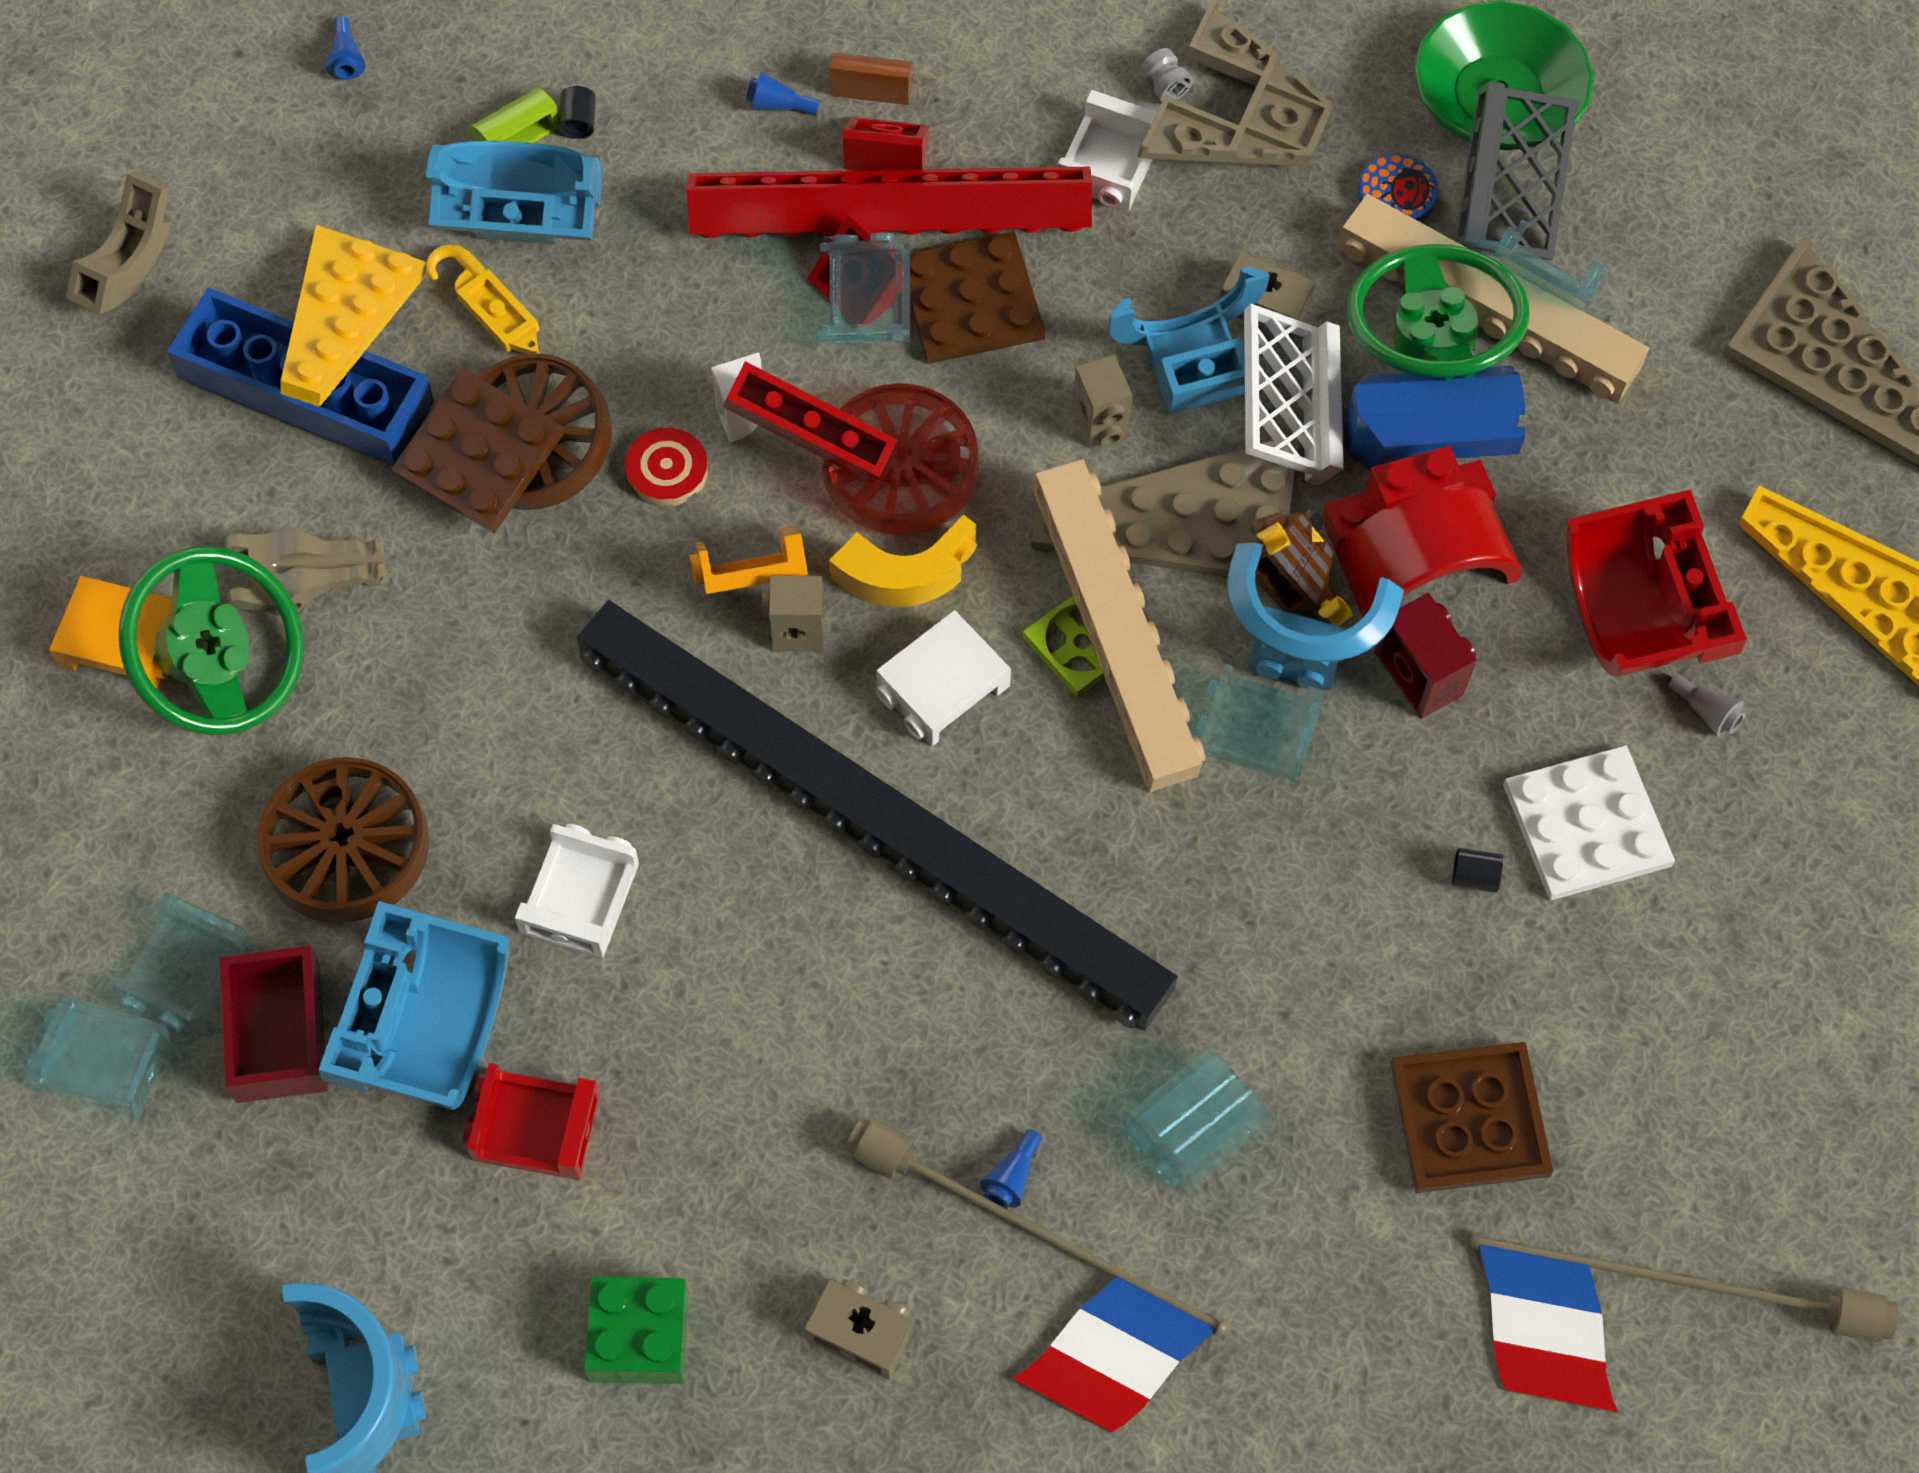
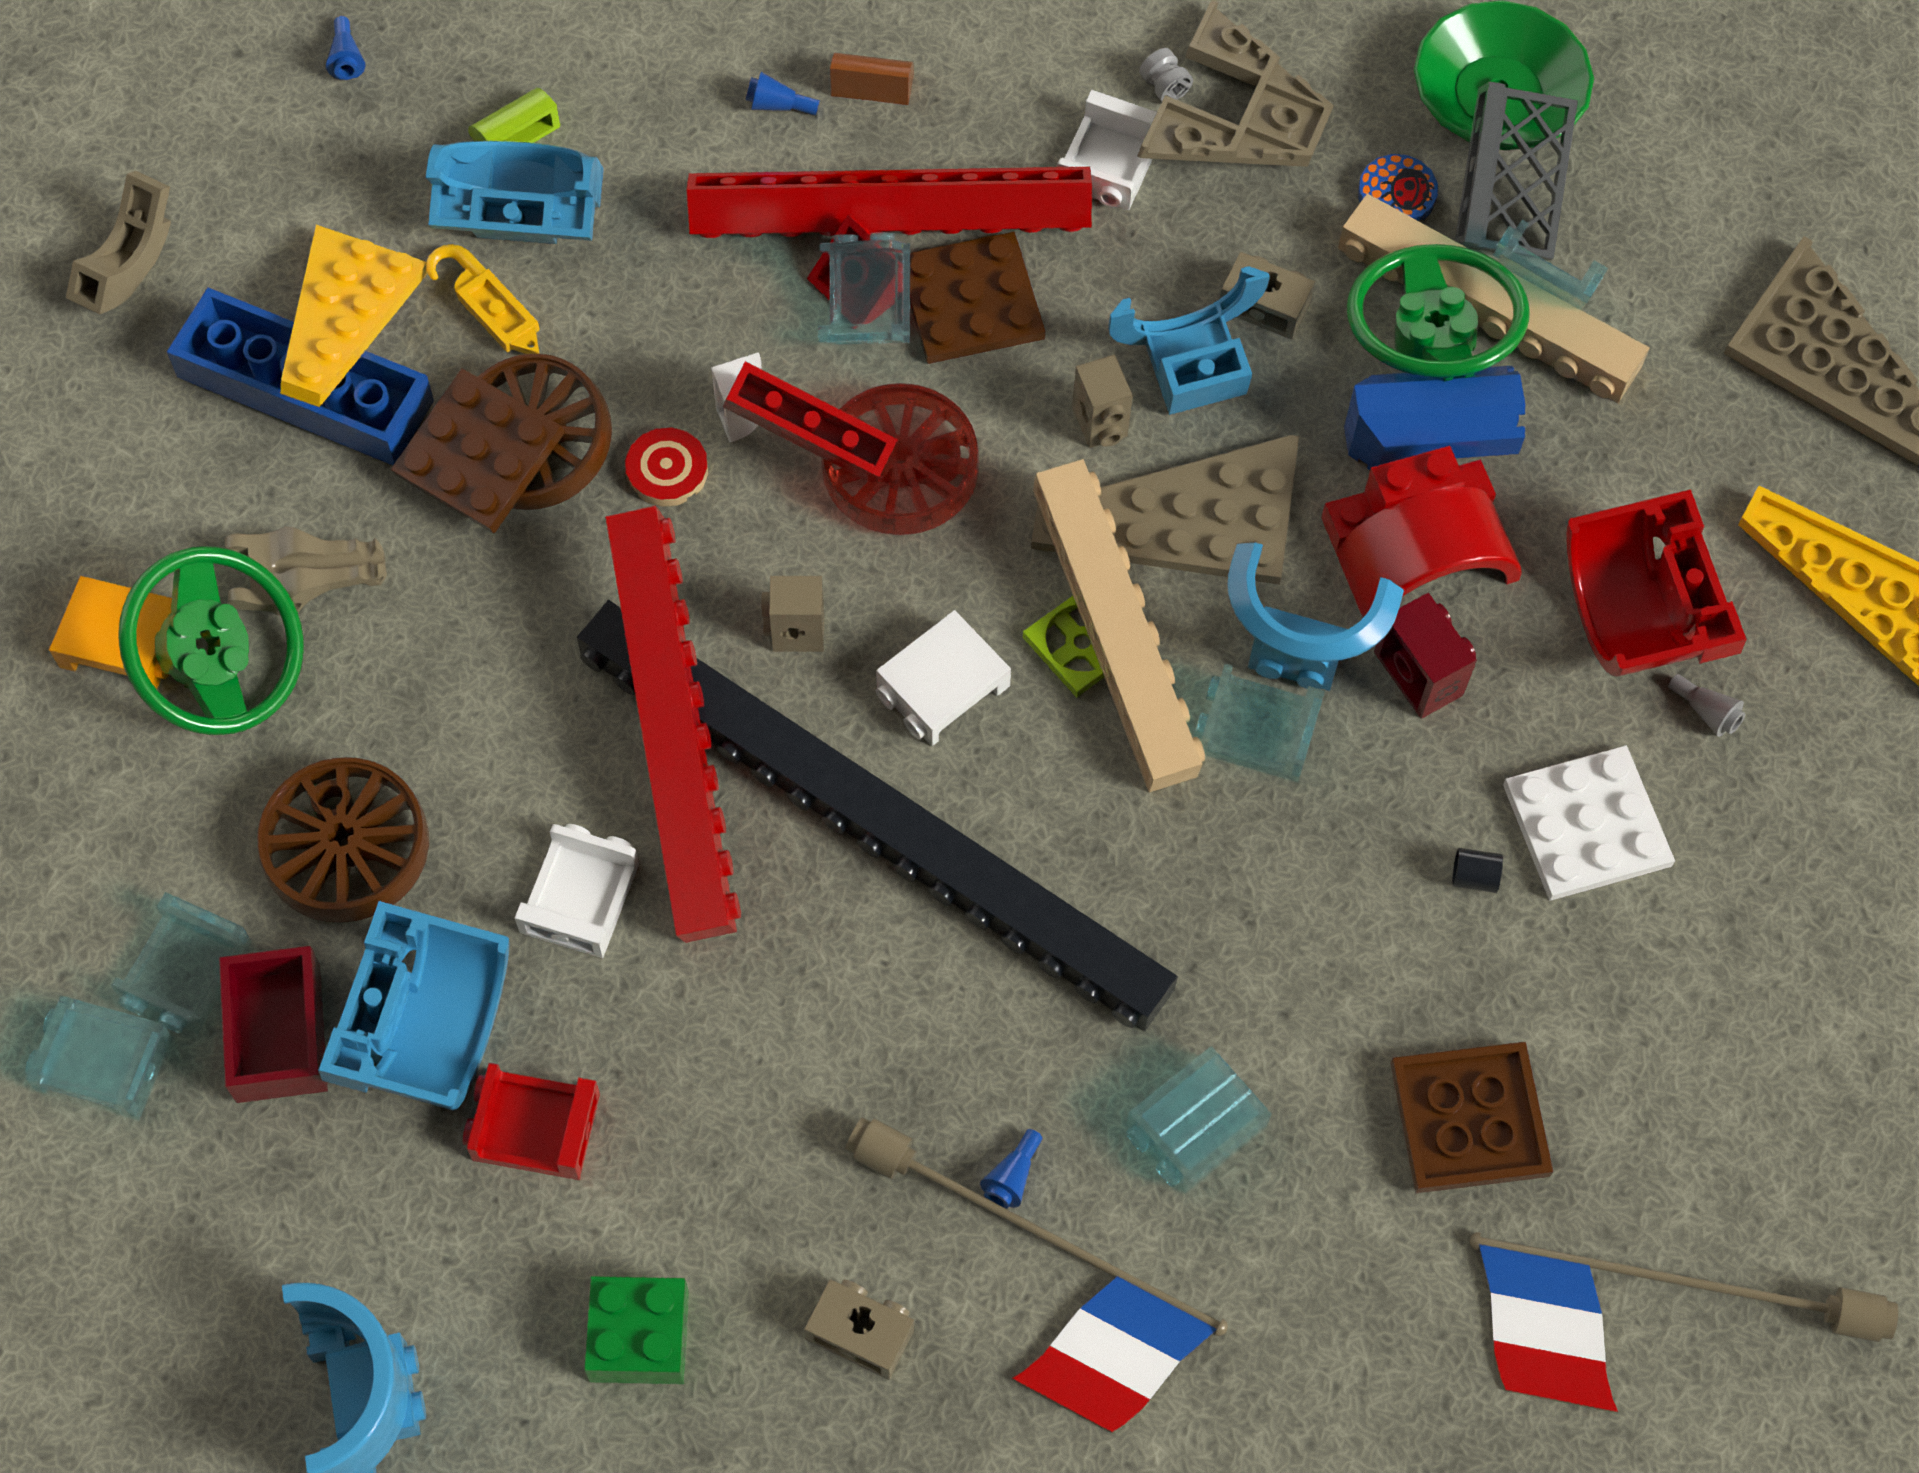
(577, 112): black beam -> none
(671, 725): none -> red brick
(753, 570): light orange panel -> none
(884, 144): red slope -> none
(903, 580): yellow arch -> none
(1297, 564): torso -> none
(1318, 399): white fence -> none

